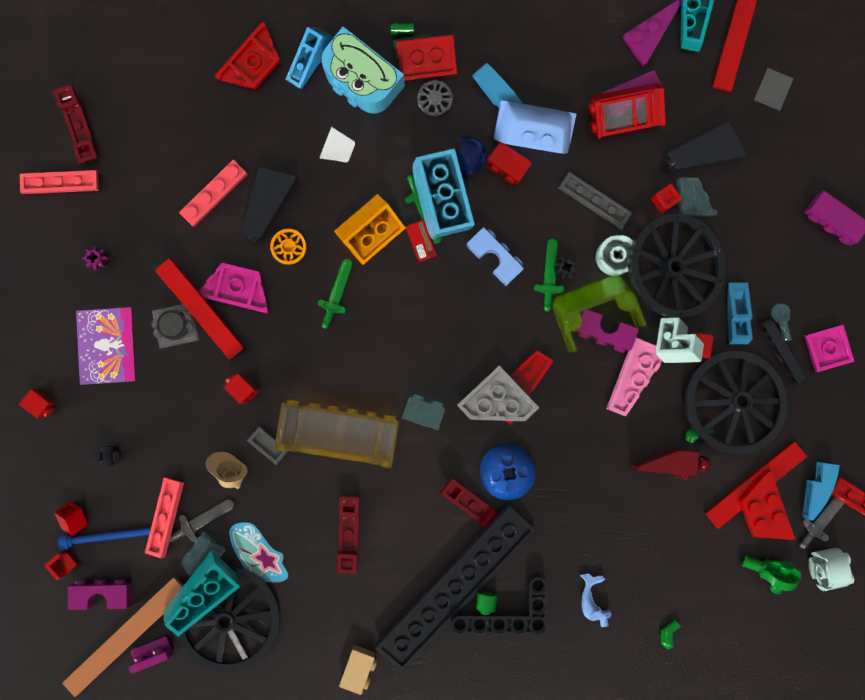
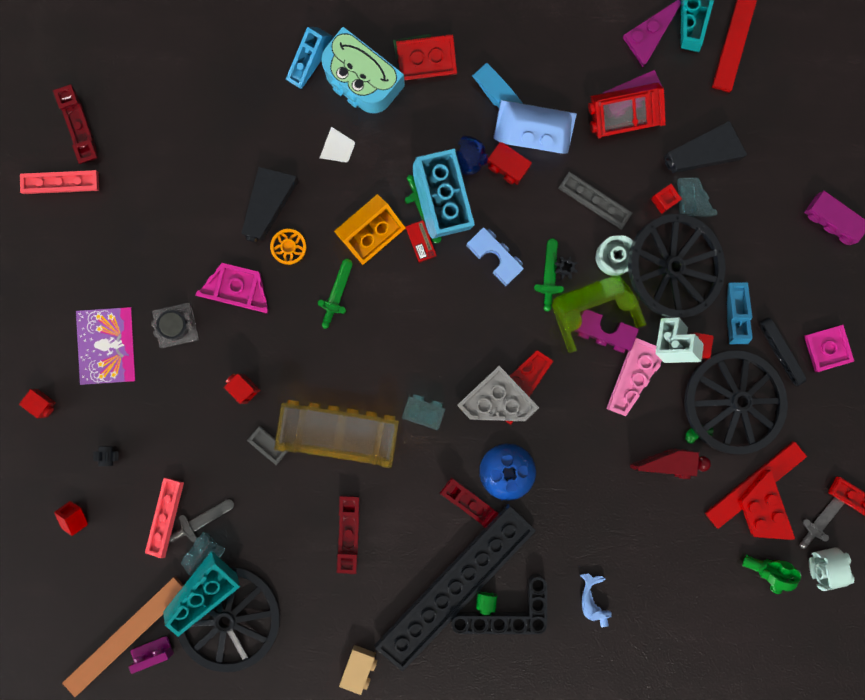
(61, 564): red panel -> none
(66, 540): blue piece -> none
(82, 593): magenta arch -> none
(93, 254): magenta gear -> none
(199, 308): red tile -> none
(213, 193): coral plate -> none
(226, 469): tan piece -> none
(252, 60): red wing -> none
(256, 553): sticker -> none
(402, 28): green pin -> none
(435, 98): flat silver wheel -> none
(667, 634): green arm -> none
(773, 89): dark grey sticker -> none
(781, 314): clear light blue plate -> none
(819, 491): dark azure slope -> none

